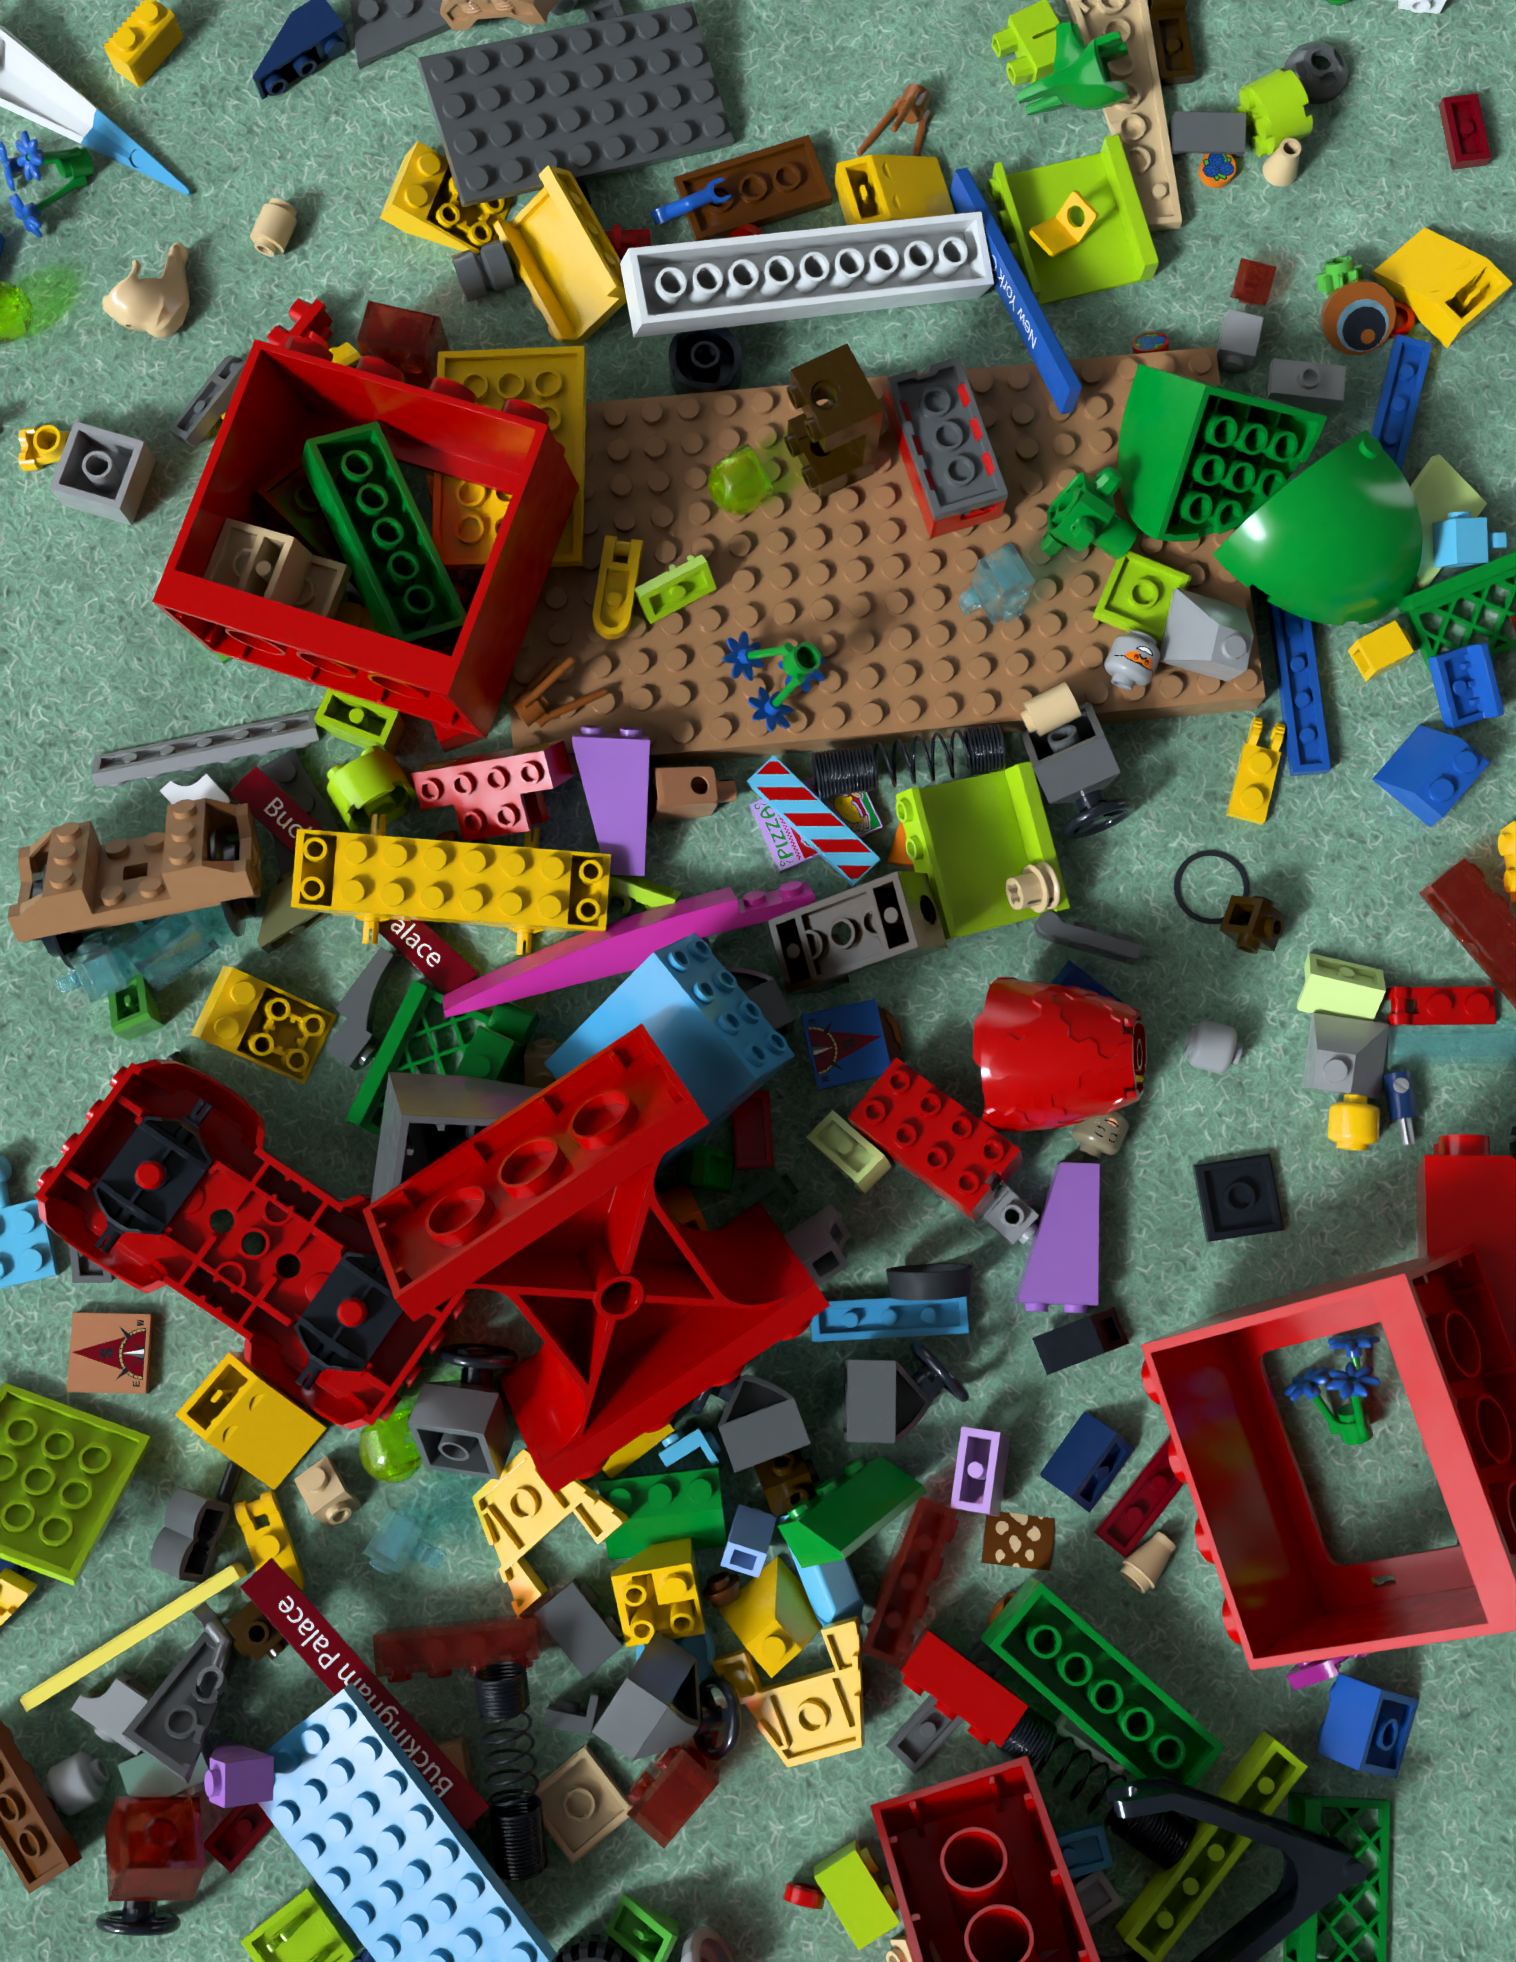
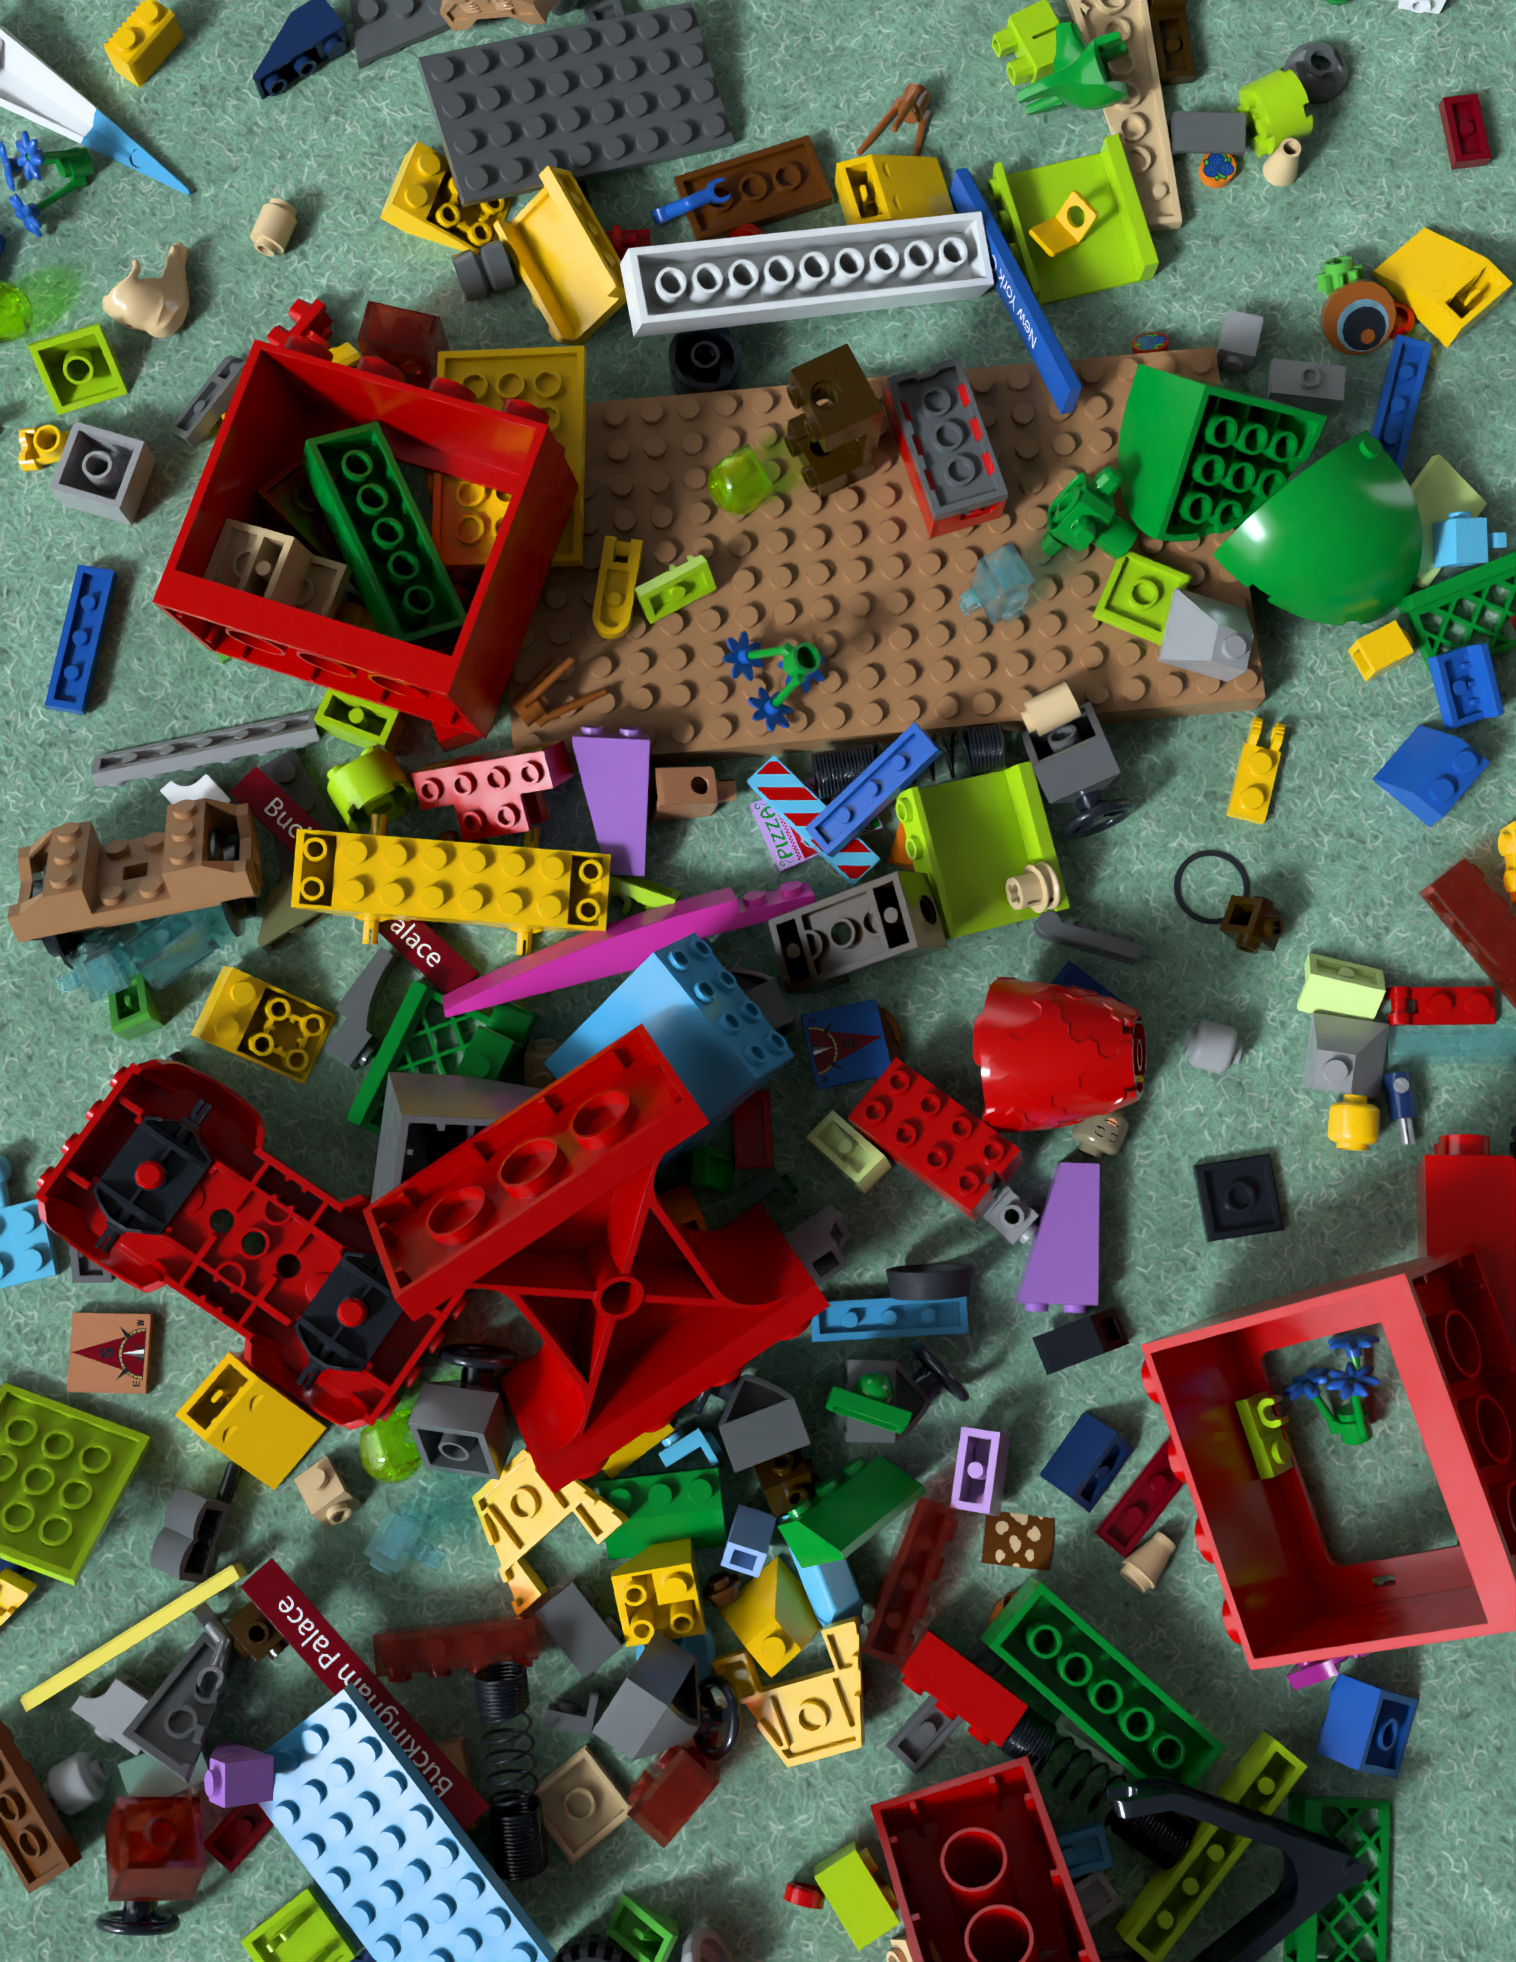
(78, 368): none -> lime slope
(81, 640): none -> blue plate
(271, 1540): yellow plate -> none
(870, 1403): none -> green tile
(873, 789): none -> plate
(1132, 660): light grey head -> none
(1253, 282): clear red tile -> none
(1263, 1435): none -> lime plate
(1299, 693): blue plate -> none

